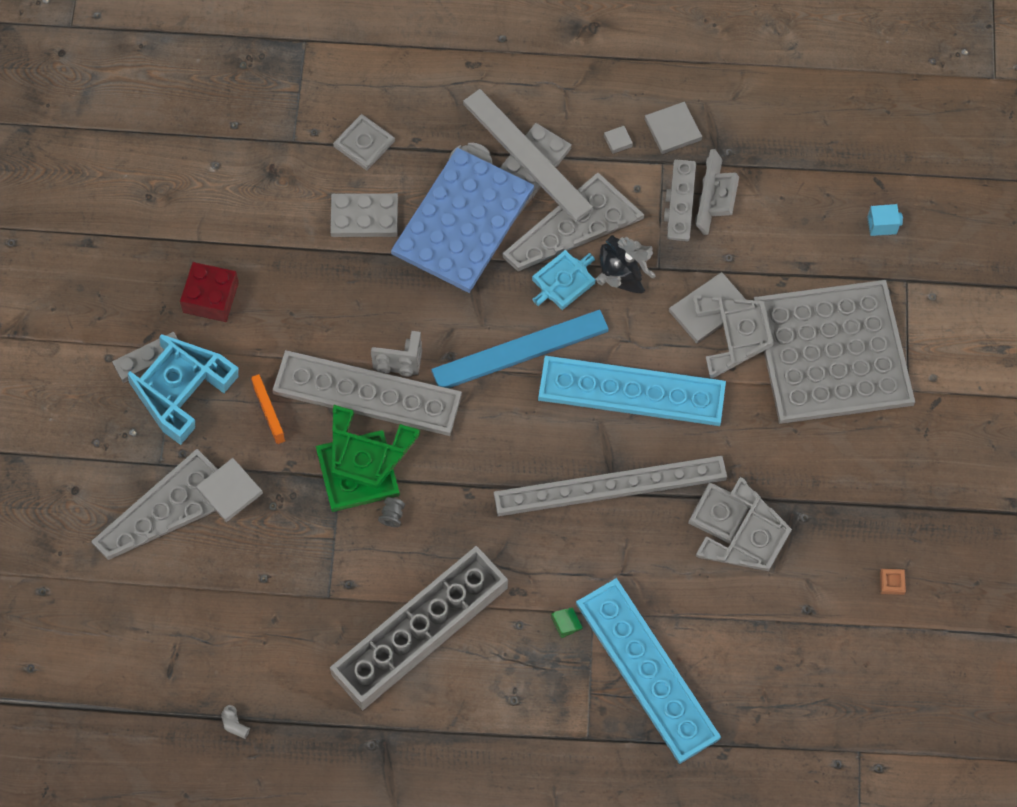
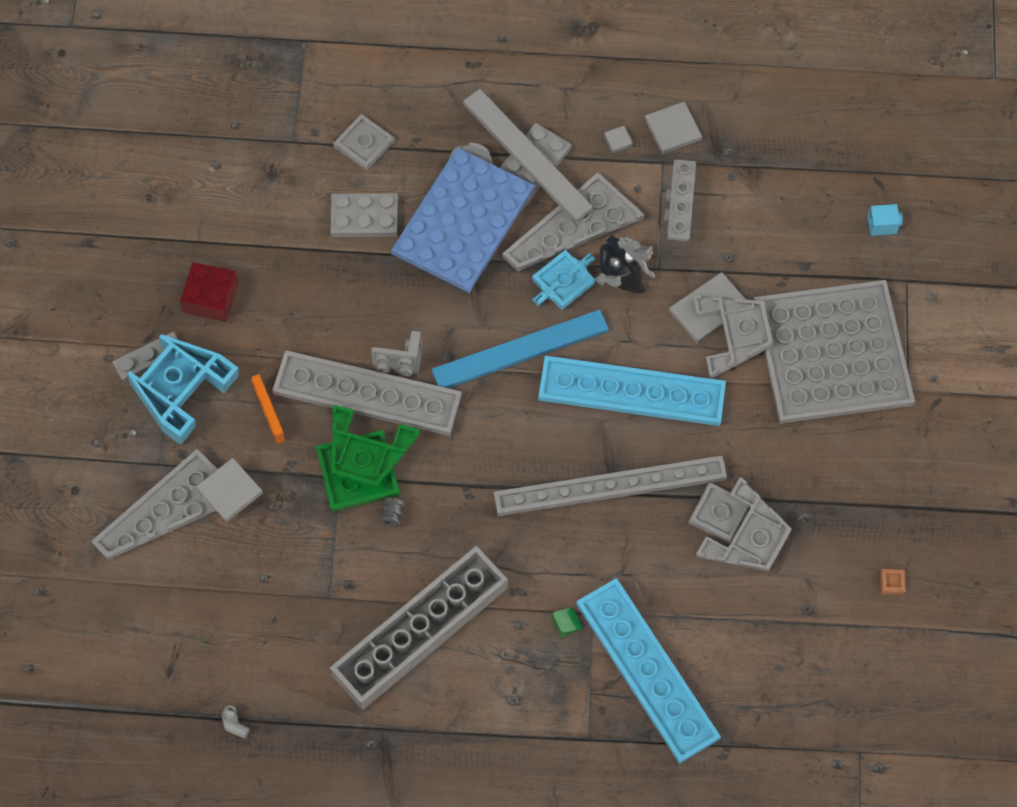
(717, 193): light grey bracket -> none

